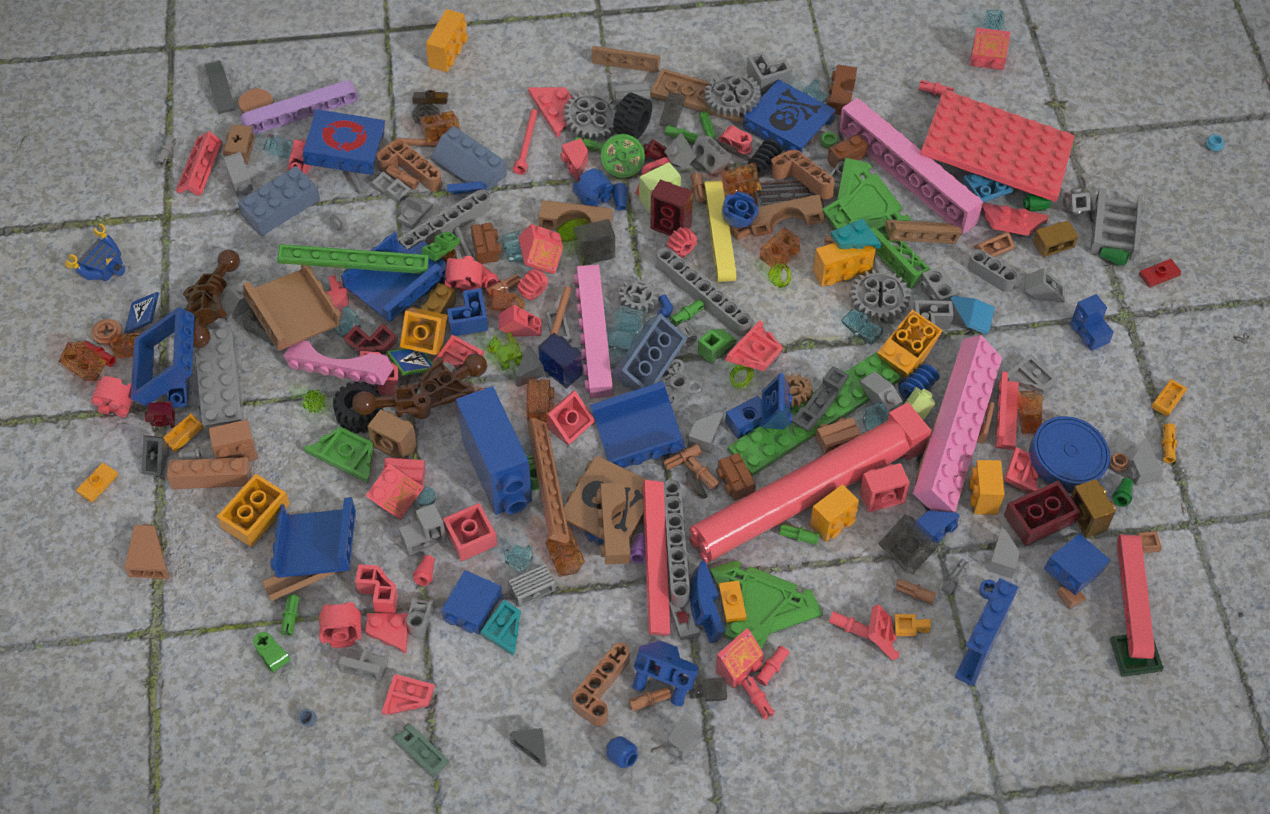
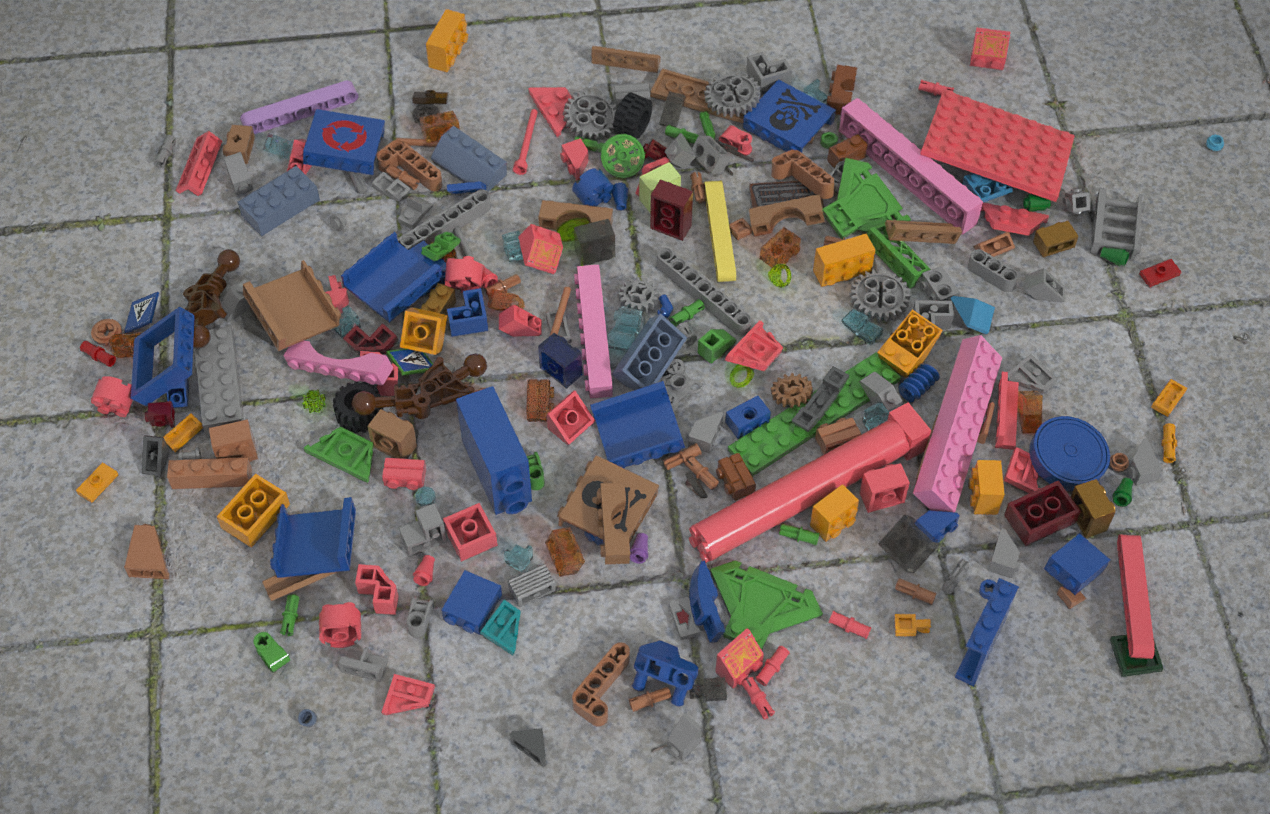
(82, 361): clear orange brick -> none
(100, 260): blue torso -> none
(219, 87): dark grey slope -> none
(254, 99): nougat tile -> none
(352, 259): bright green tile -> none
(389, 629): coral wing -> none
(395, 491): coral slope -> none
(421, 750): sand green plate -> none
(457, 350): coral wing -> none
(484, 243): dark orange brick -> none
(505, 352): clear neon green animal -> none
(529, 367): dark grey slope -> none
(532, 284): coral gear -> none
(548, 480): nougat tile -> none
(622, 752): blue head -> none
(656, 558): coral tile -> none
(676, 550): light grey beam -> none
(682, 241): coral gear -> none
(732, 601): light orange plate -> none
(739, 210): blue cylinder -> none
(741, 179): clear orange brick -> none
(764, 156): black piece -> none
(776, 404): blue slope -> none
(855, 236): teal wing -> none
(882, 631): coral wing -> none
(921, 402): yellowish green brick -> none
(994, 19): clear light blue brick -> none
(1090, 324): blue brick -> none
(1150, 542): nougat tile -> none

